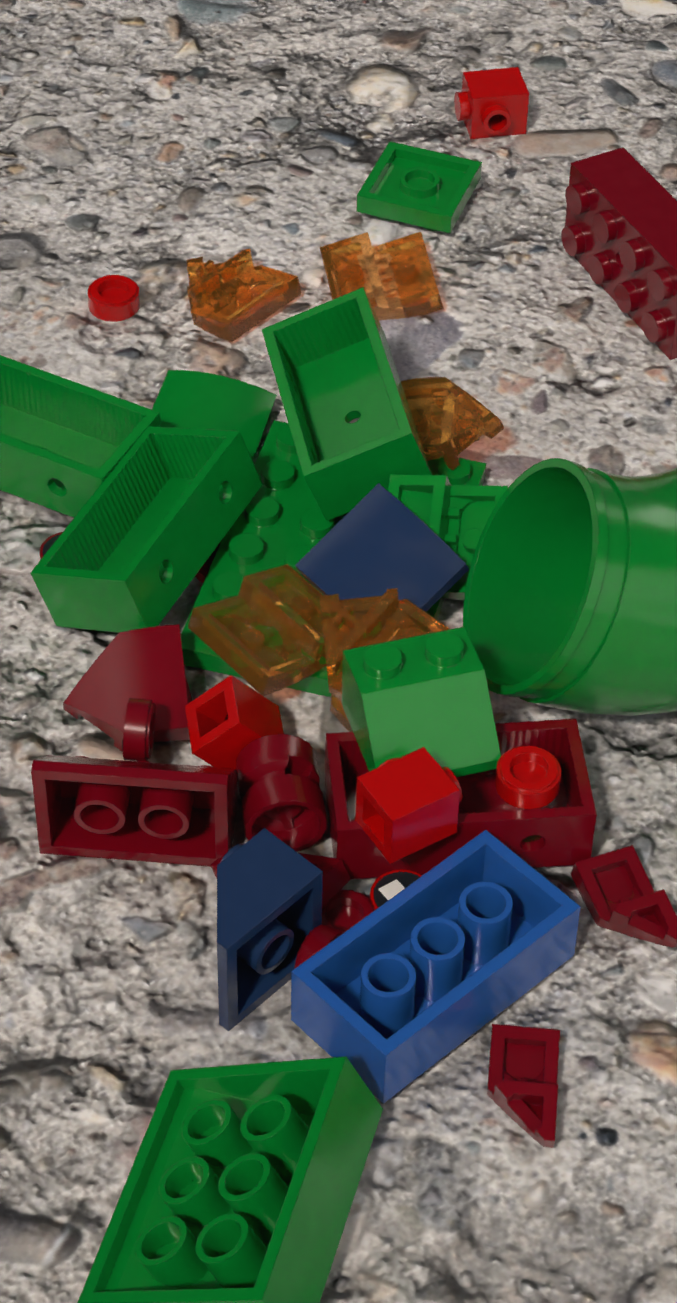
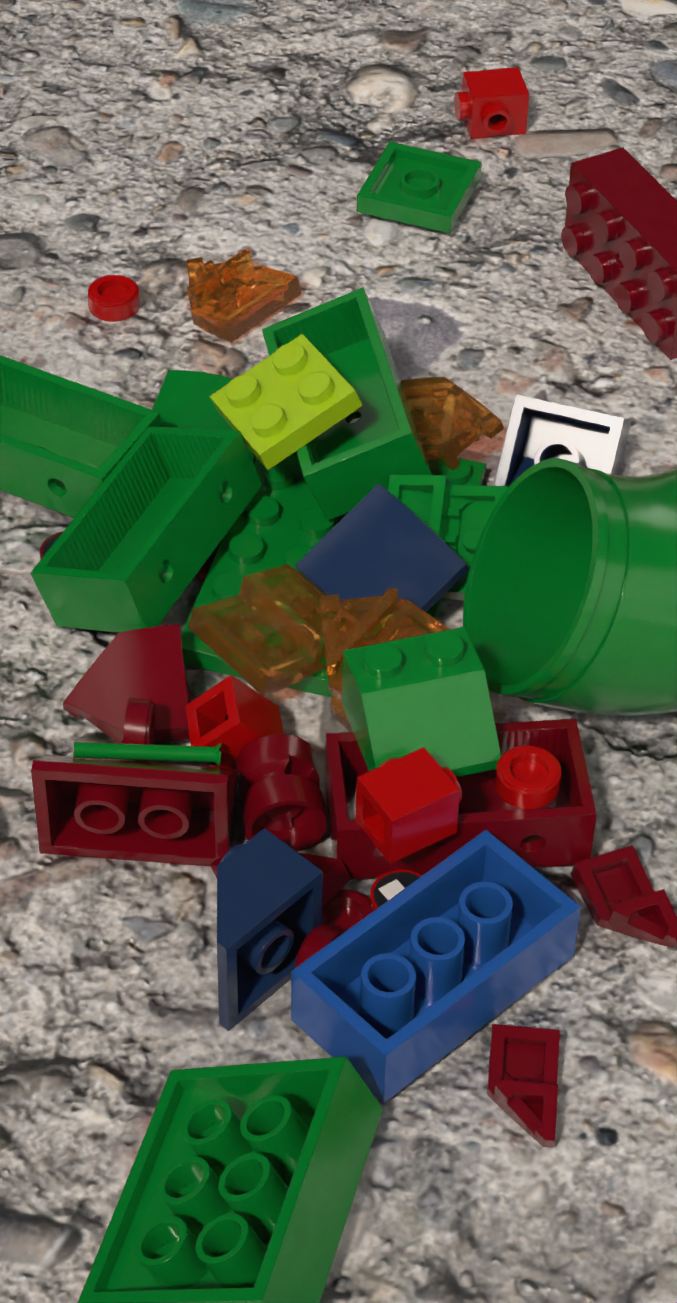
(147, 752): none -> green piece
(286, 401): none -> lime plate
(393, 274): clear orange slope -> none
(555, 430): none -> slope

